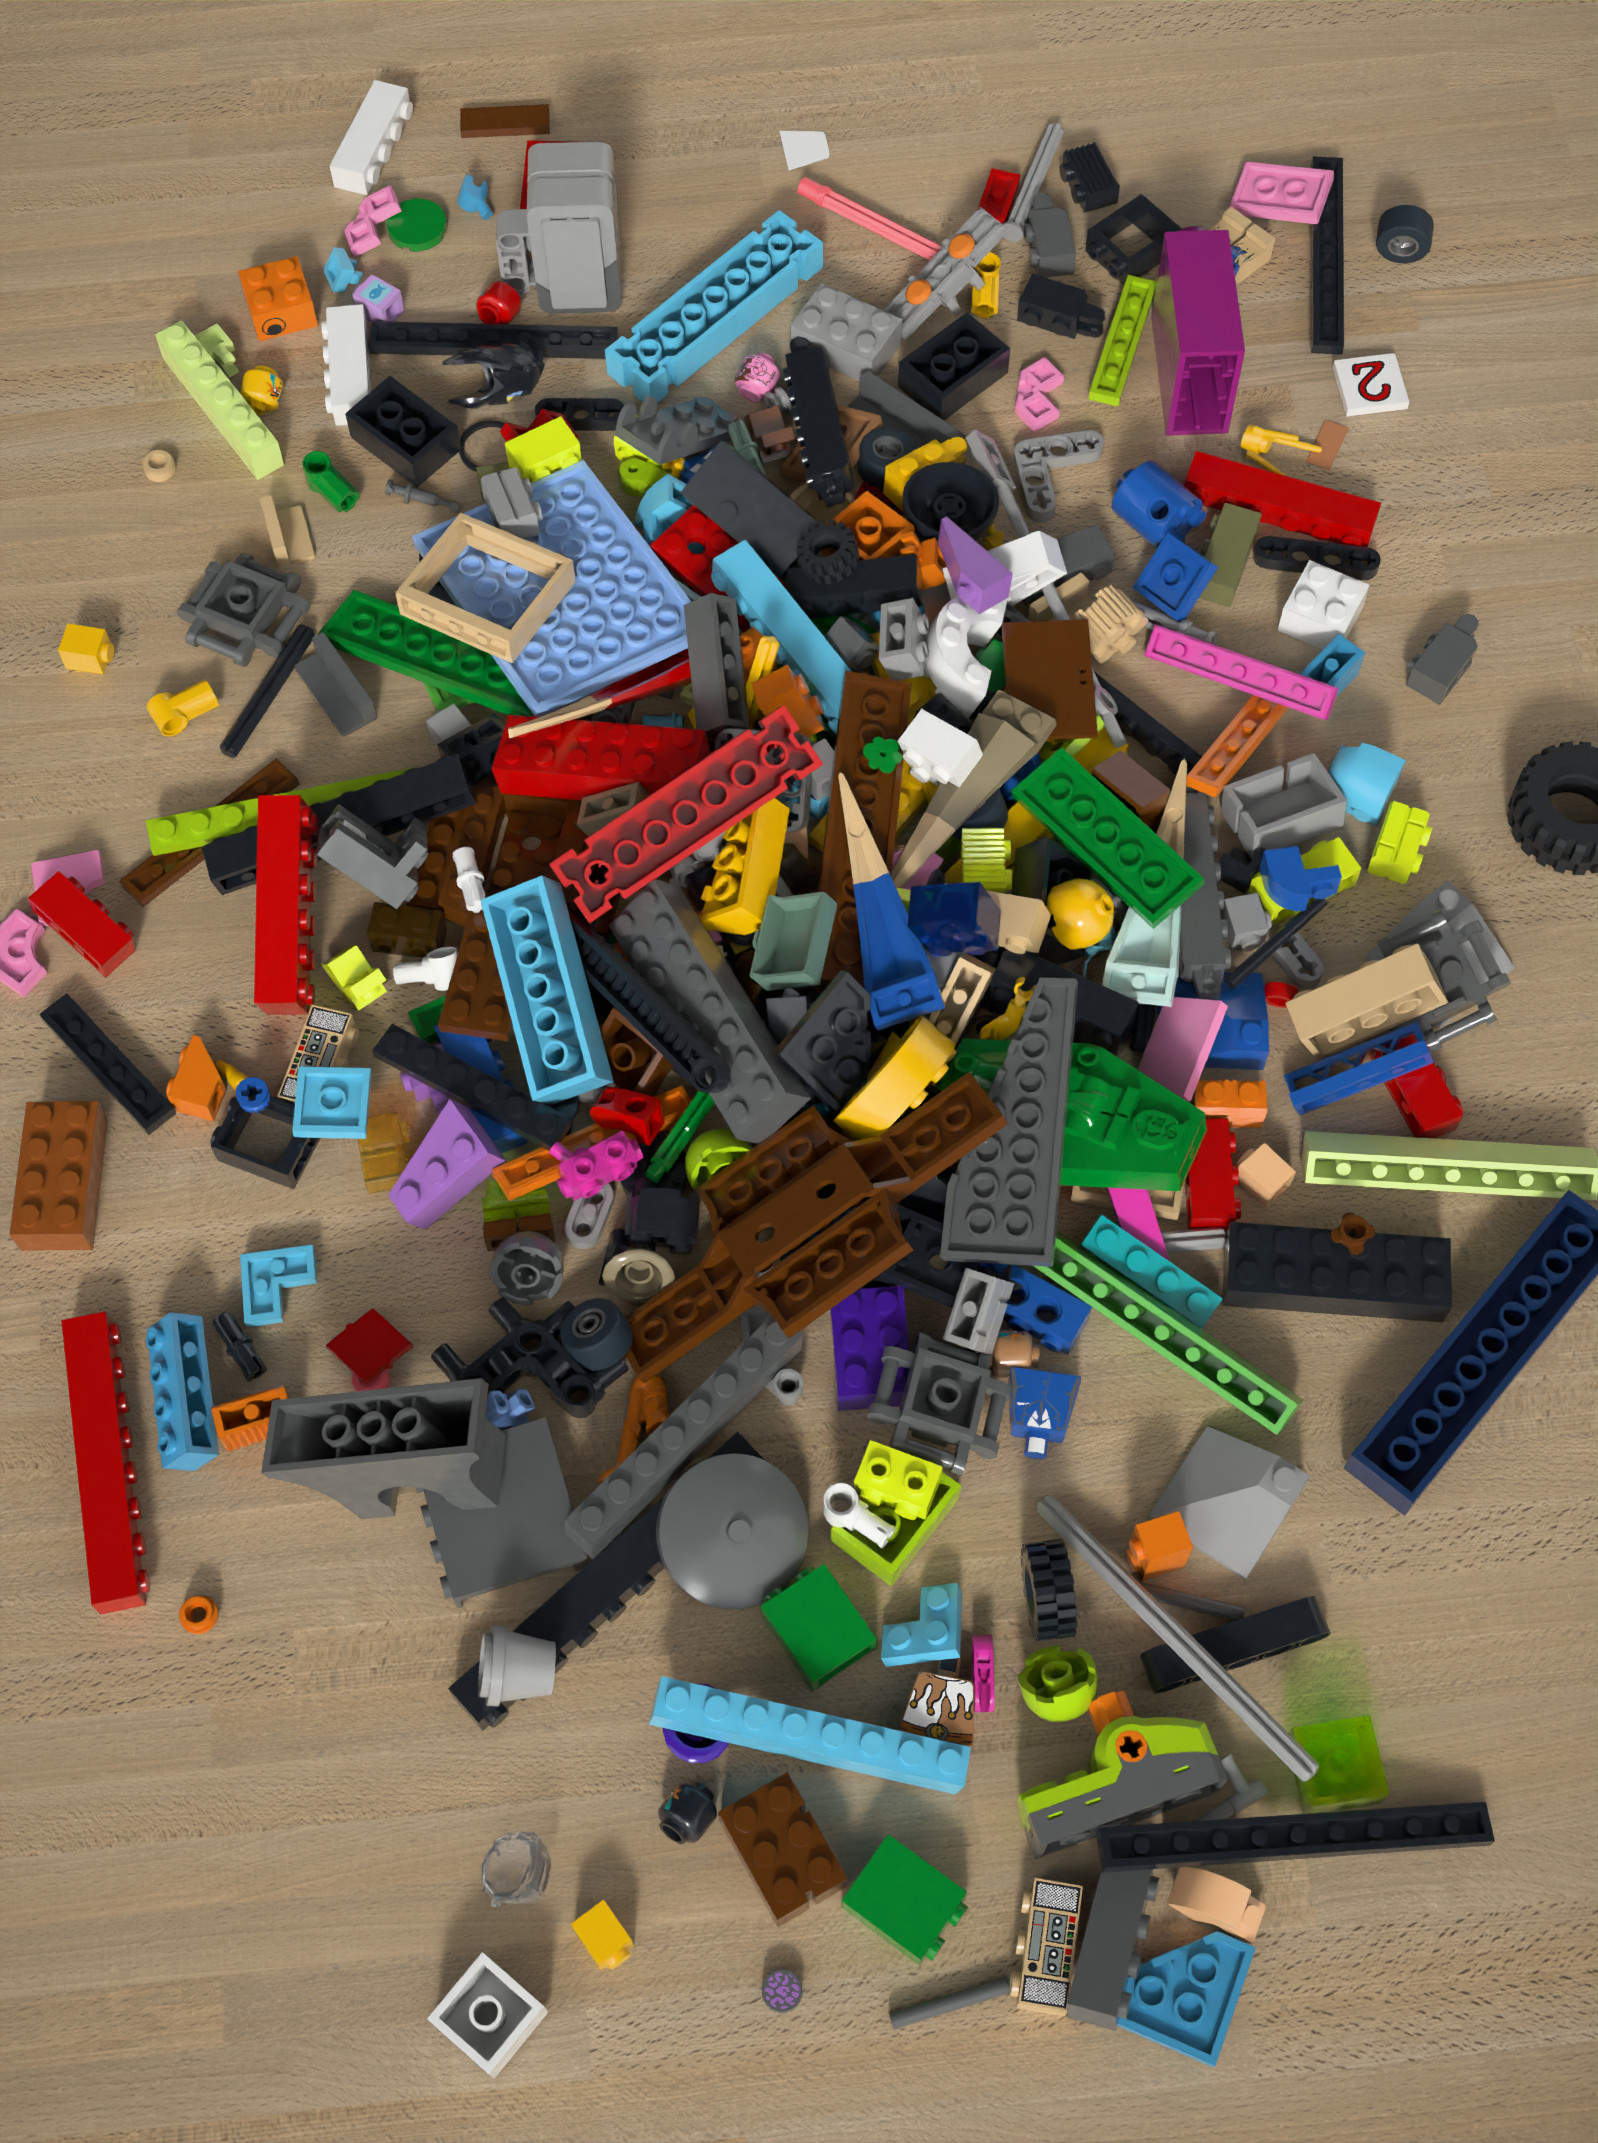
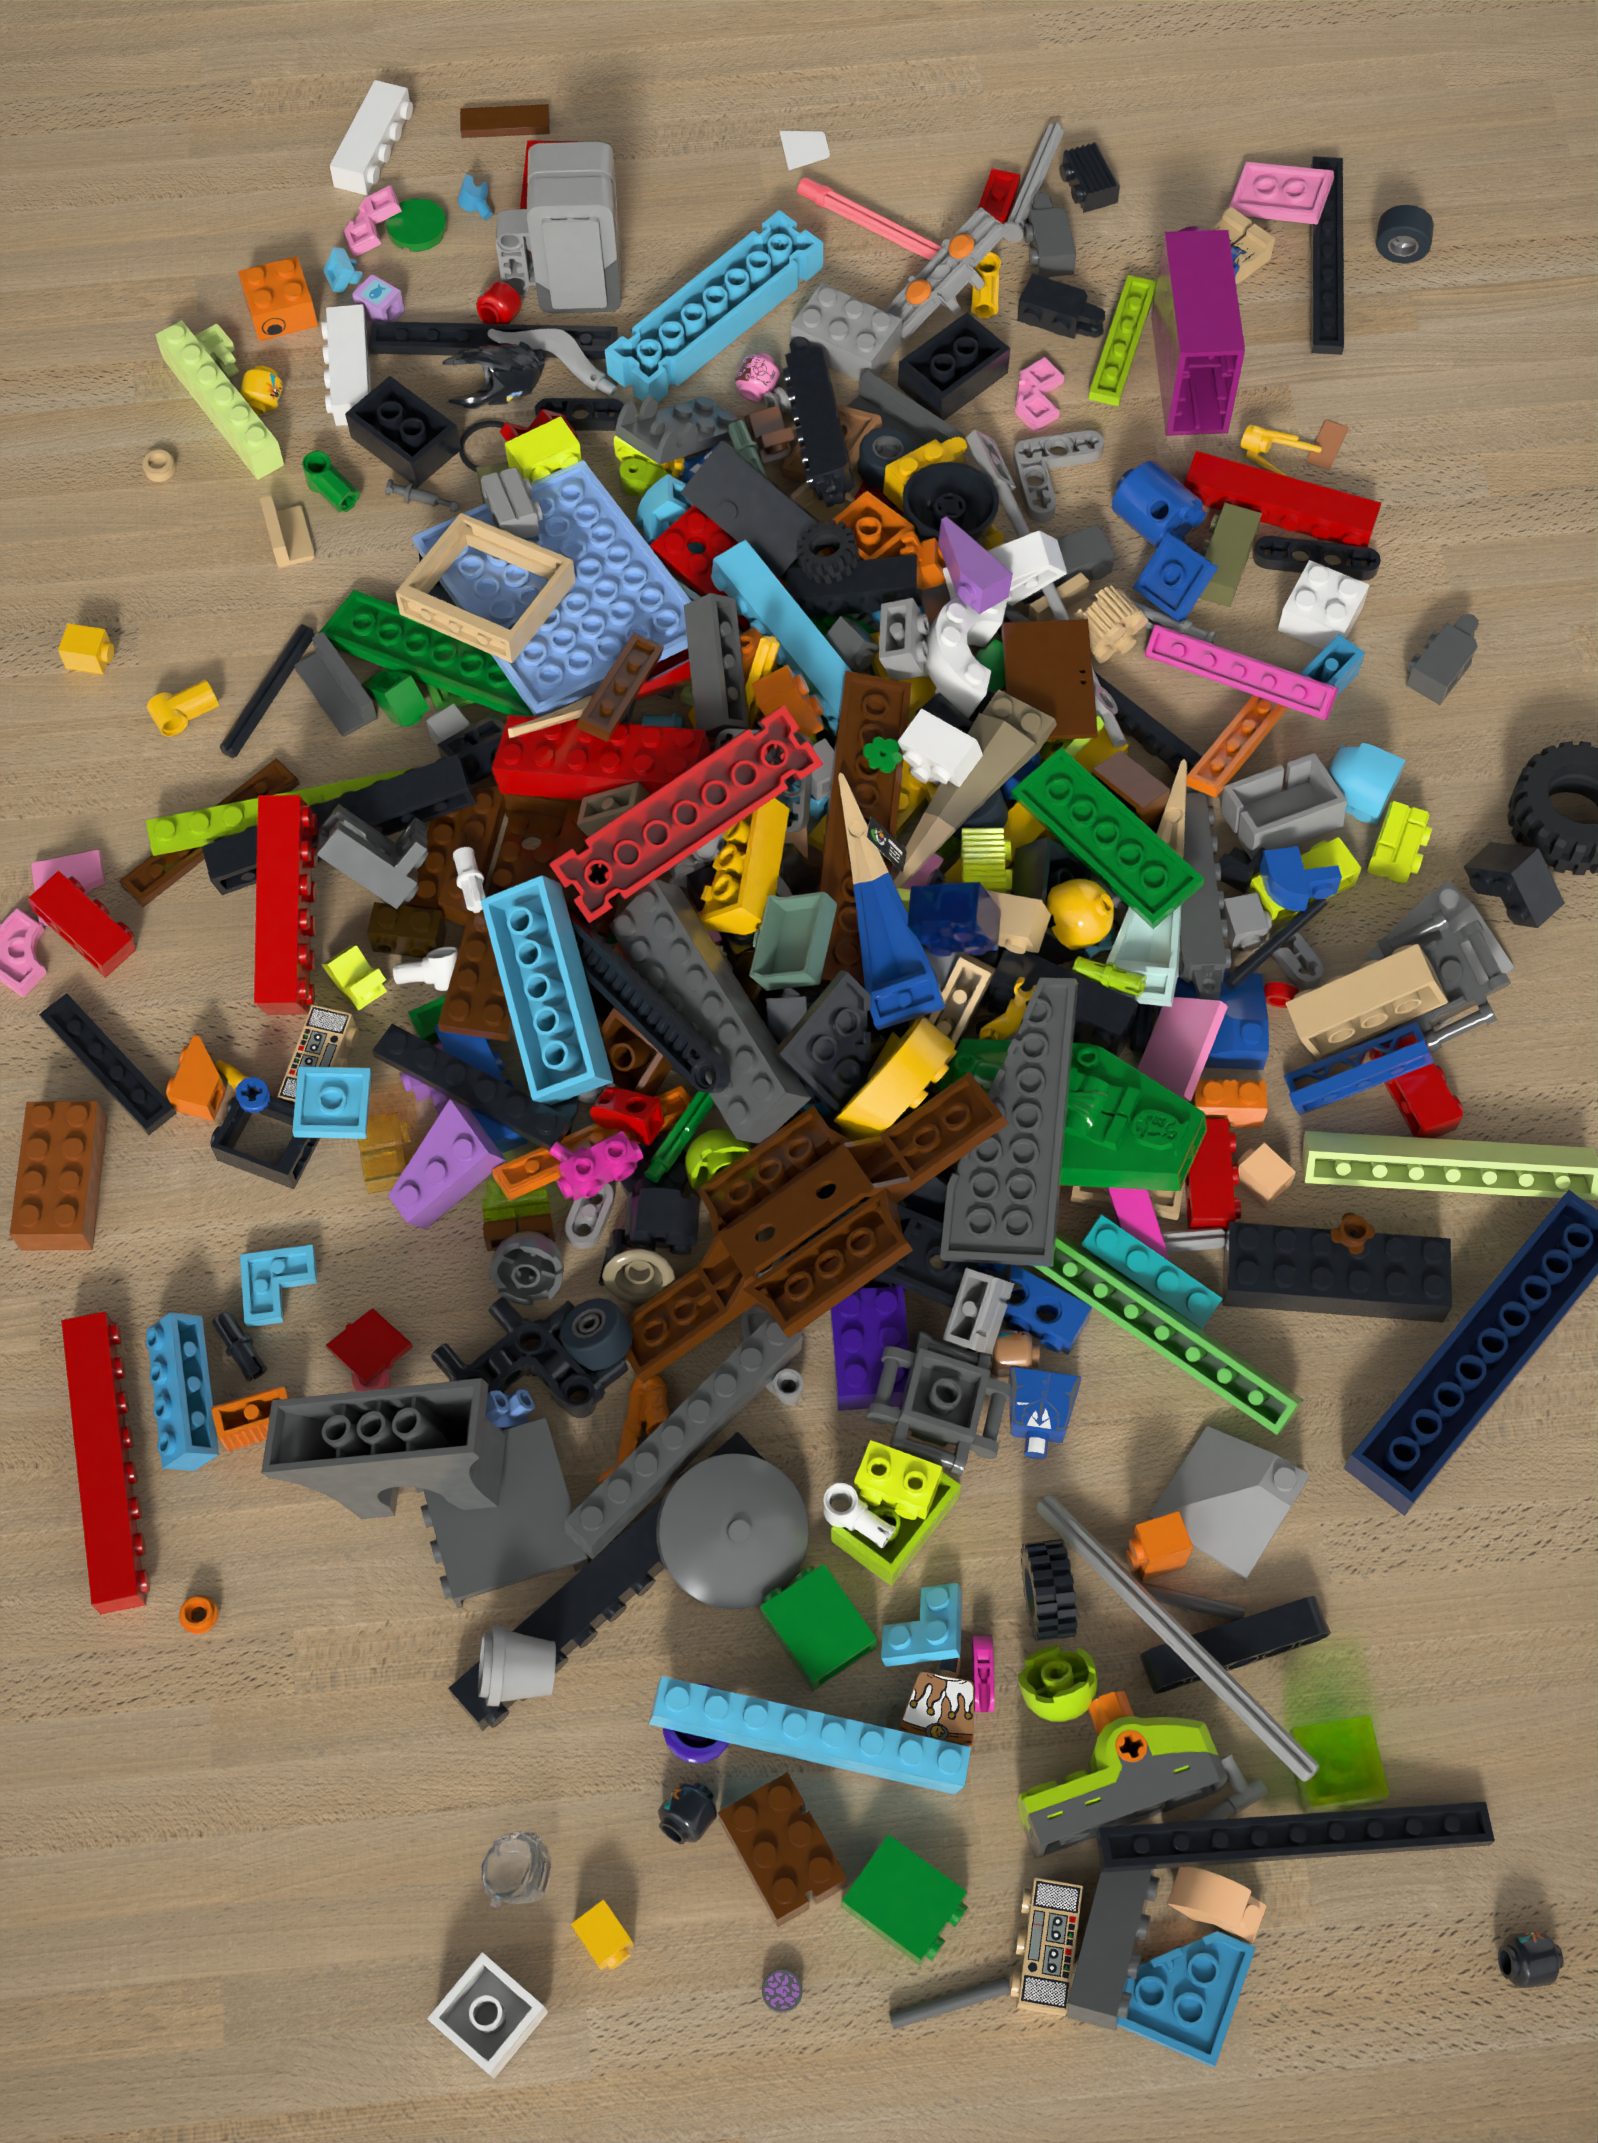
(241, 605): dark grey brick -> none
(397, 696): none -> green arch
(565, 349): none -> light grey piece
(620, 687): none -> reddish brown plate
(886, 844): none -> black sticker
(1111, 976): none -> lime pin
(1146, 218): black window -> none
(1370, 384): white tile -> none
(1520, 880): none -> black brick
(1530, 1959): none -> black head

